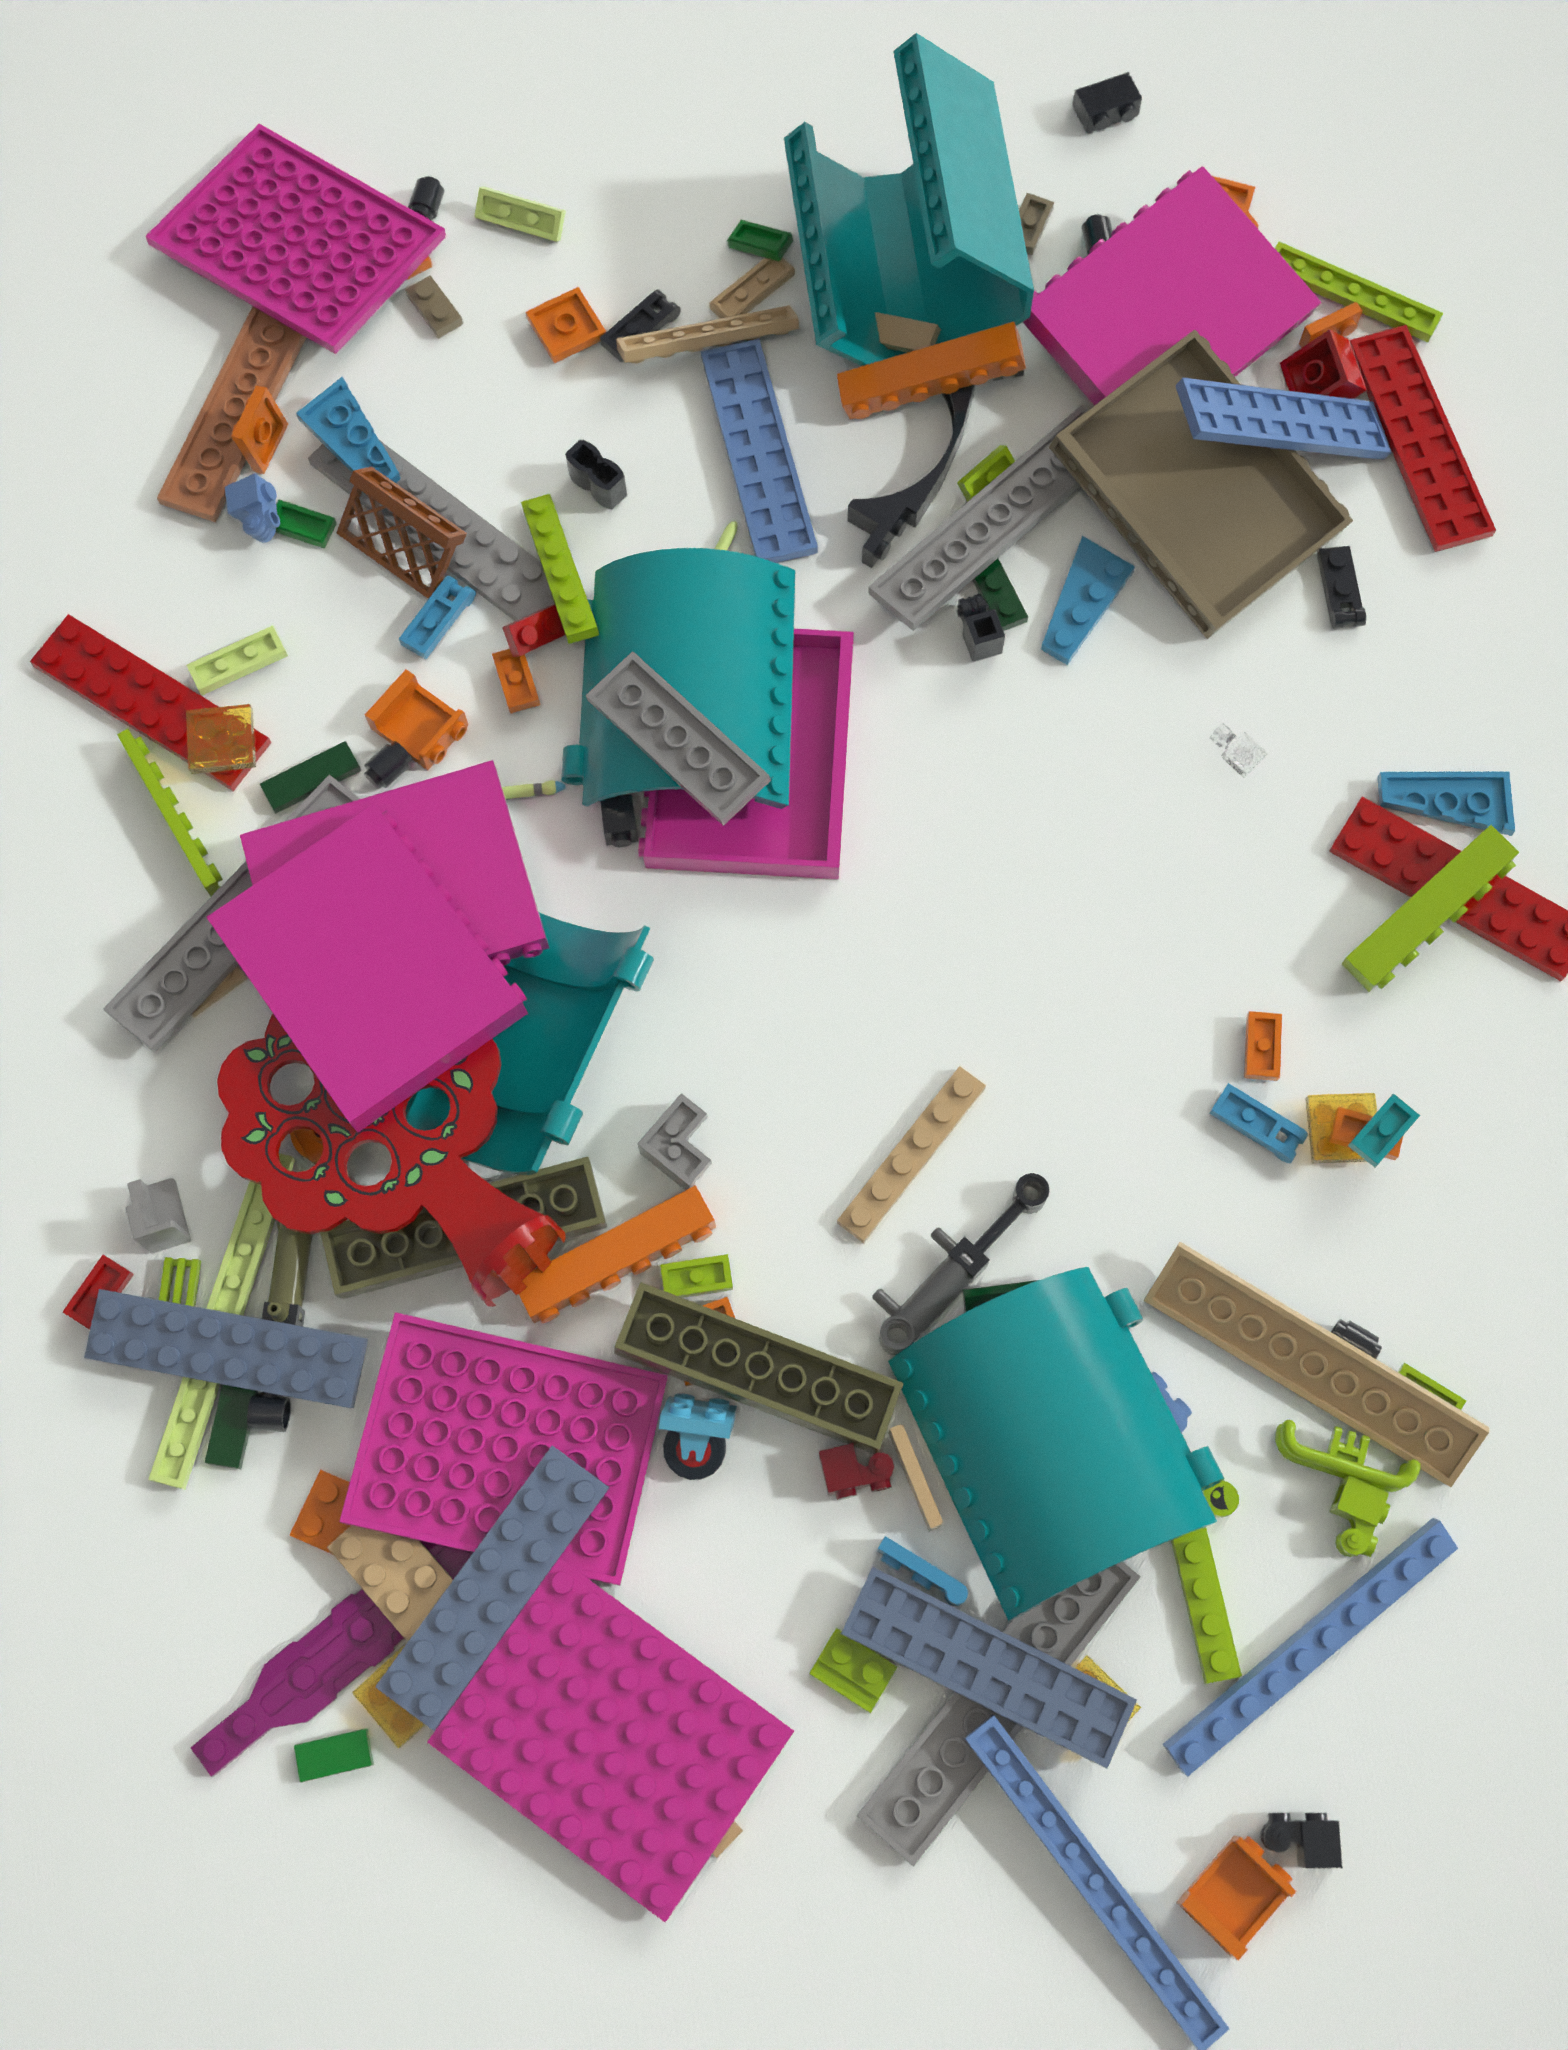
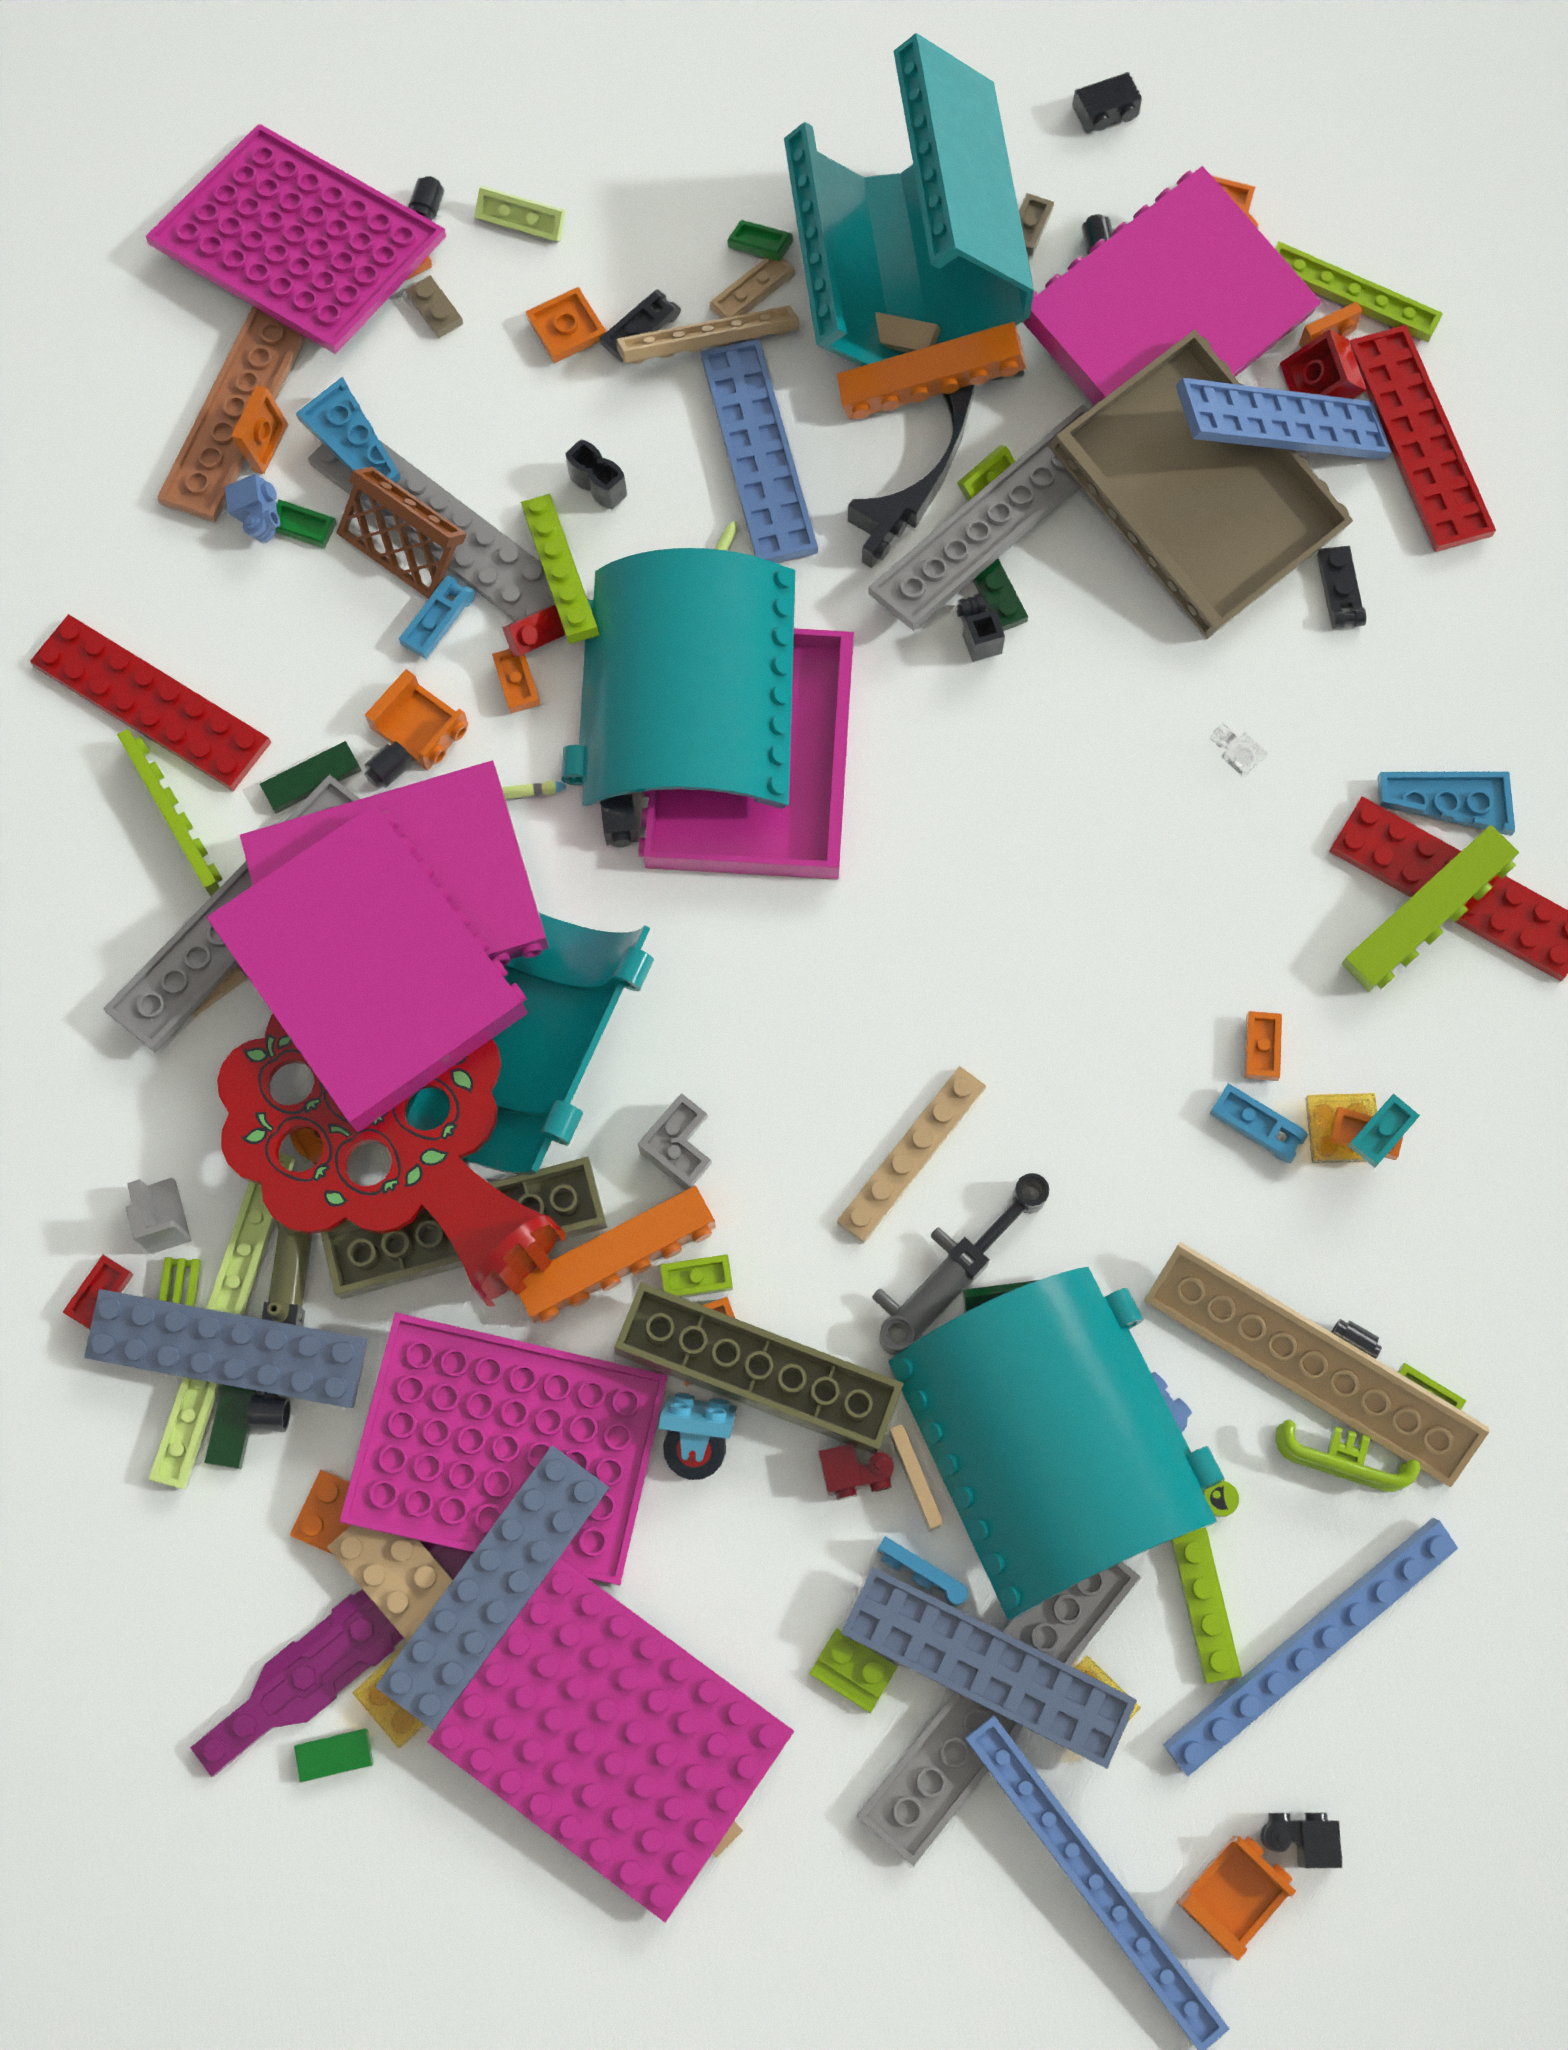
(220, 739): clear yellow plate -> none
(237, 660): yellowish green plate -> none
(678, 738): light grey plate -> none
(1085, 597): dark azure wing -> none
(1363, 1508): lime brick -> none

